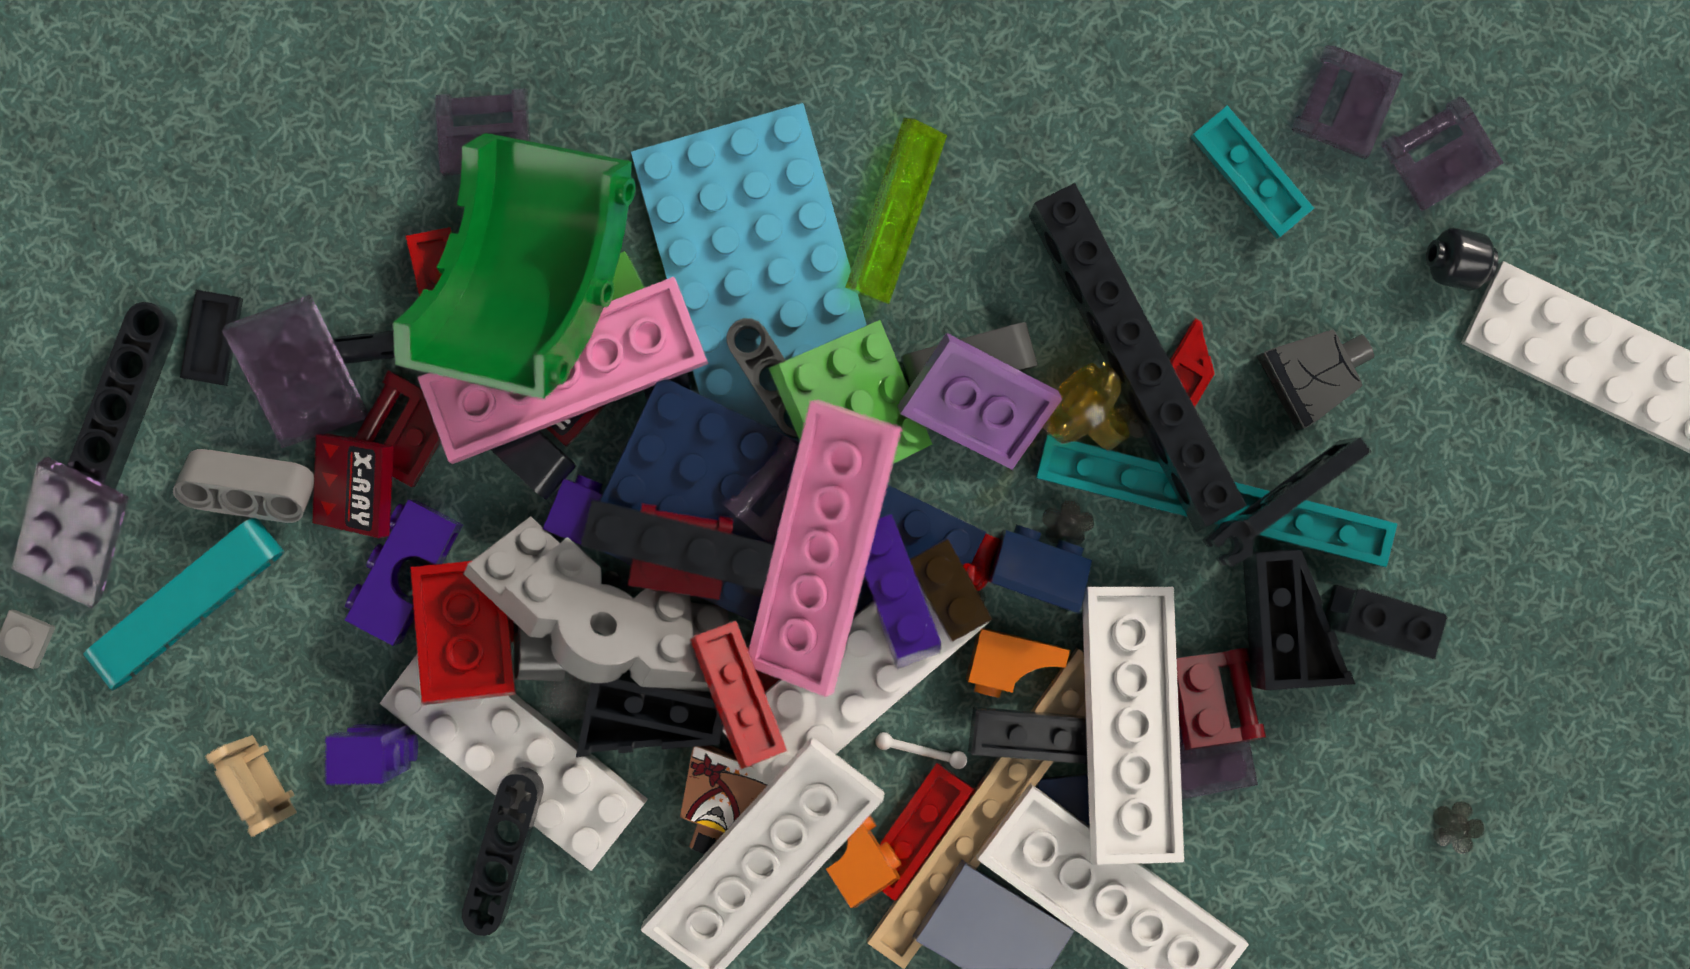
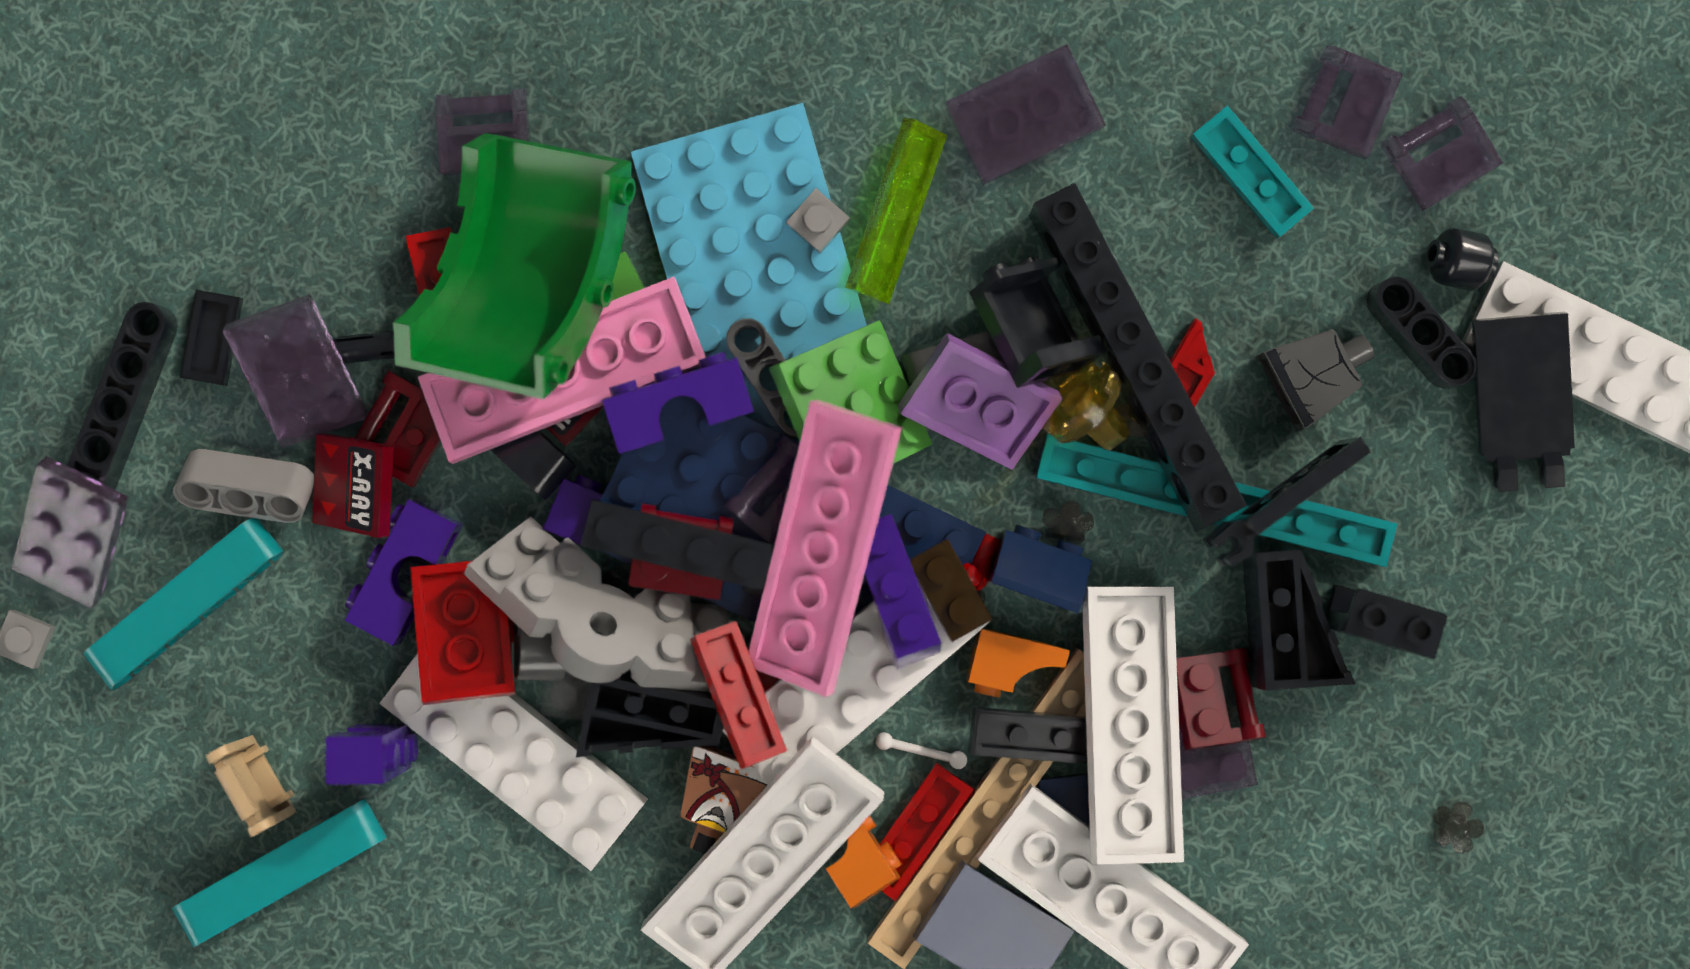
(279, 872): none -> teal beam
(499, 850): black beam -> none
(636, 410): none -> dark purple arch
(818, 220): none -> light grey plate
(1025, 114): none -> clear purple plate
(1030, 323): none -> black panel
(1441, 340): none -> black beam
(1524, 395): none -> black tile

